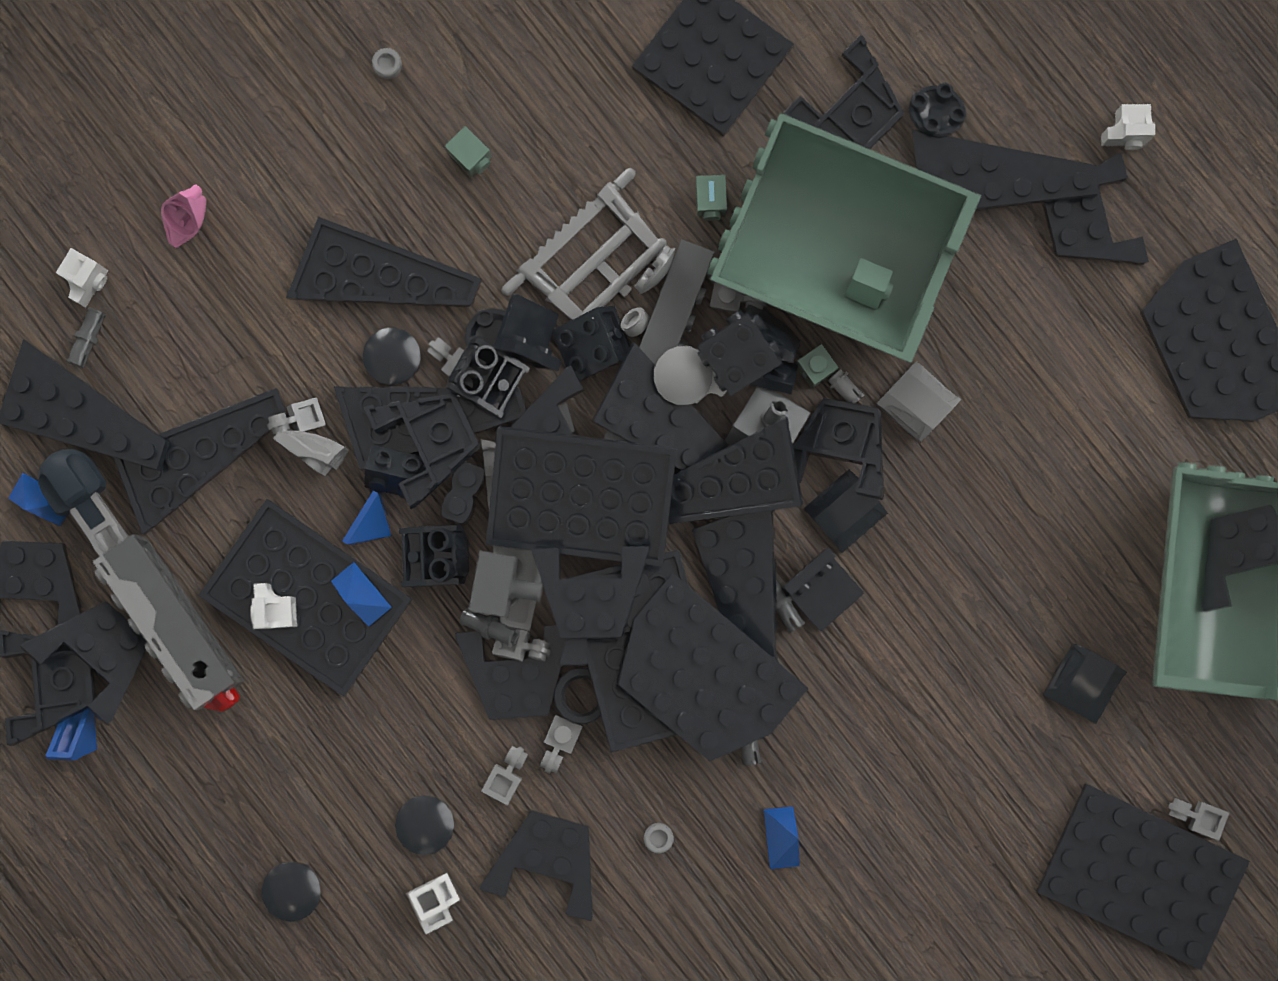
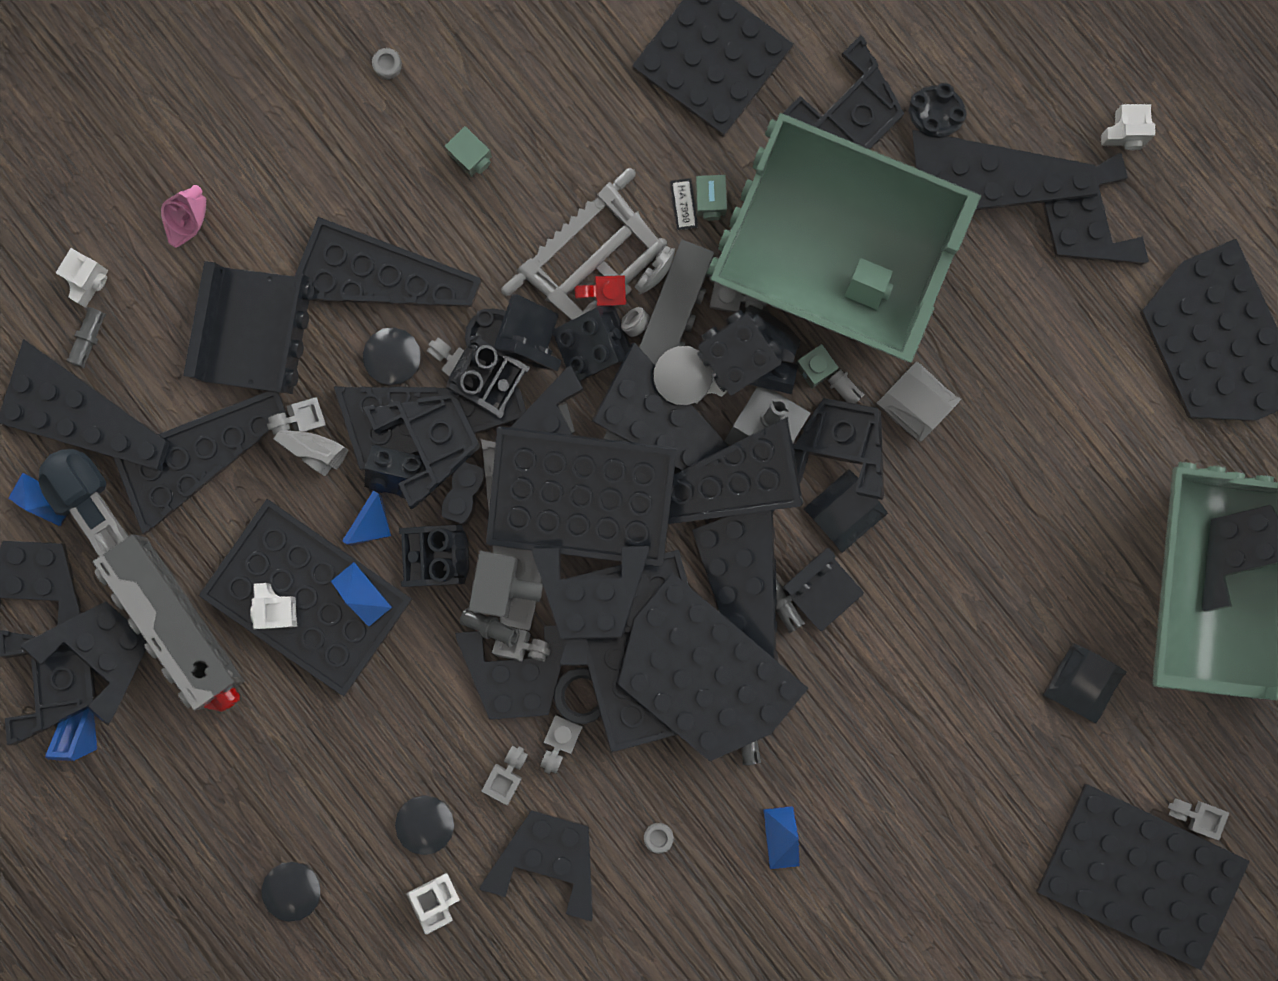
(248, 328): none -> black panel
(607, 290): none -> red plate
(683, 204): none -> sticker

